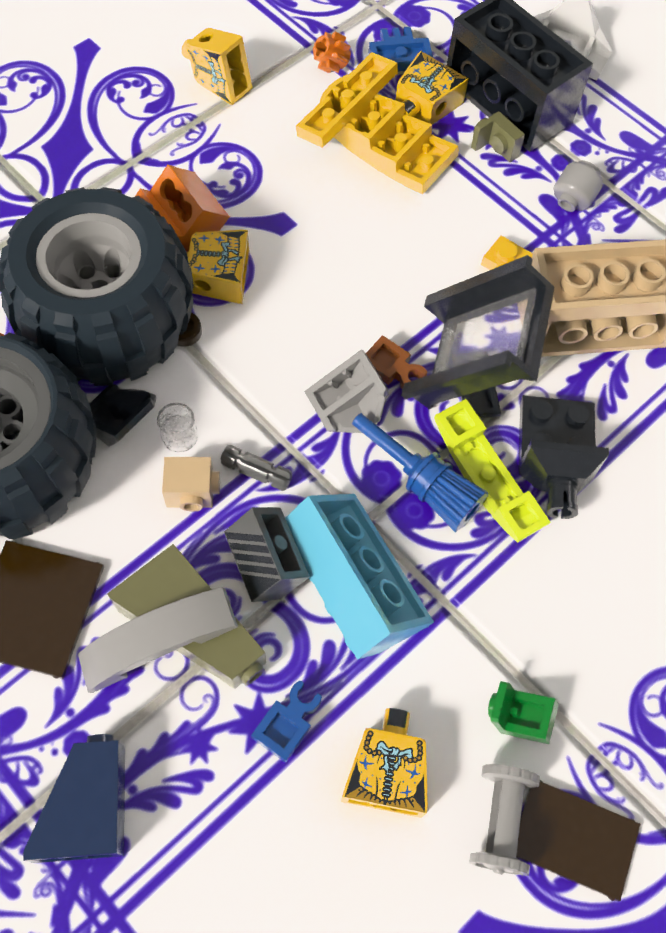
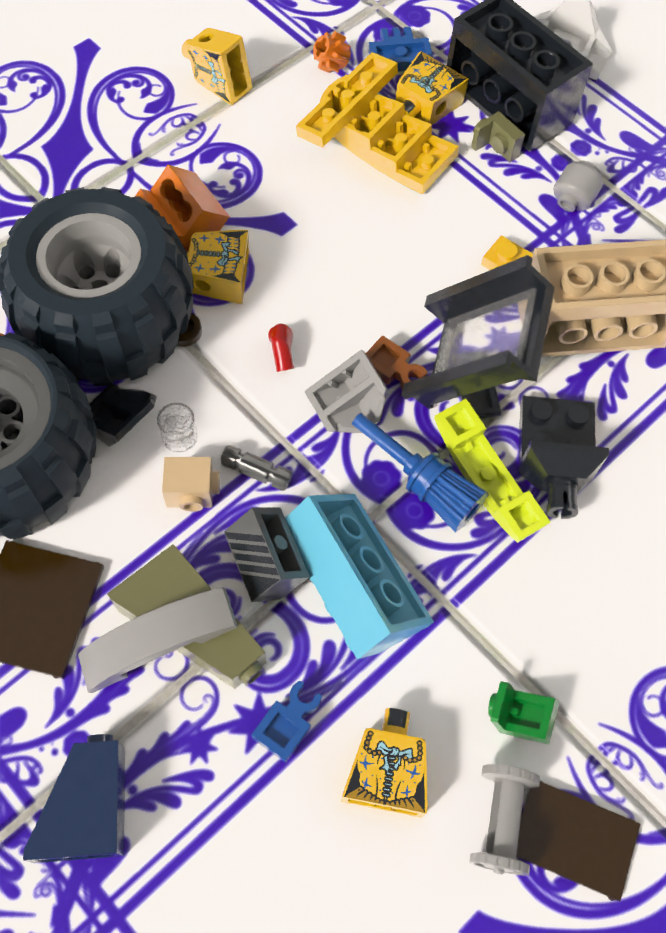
(281, 341): none -> red arm

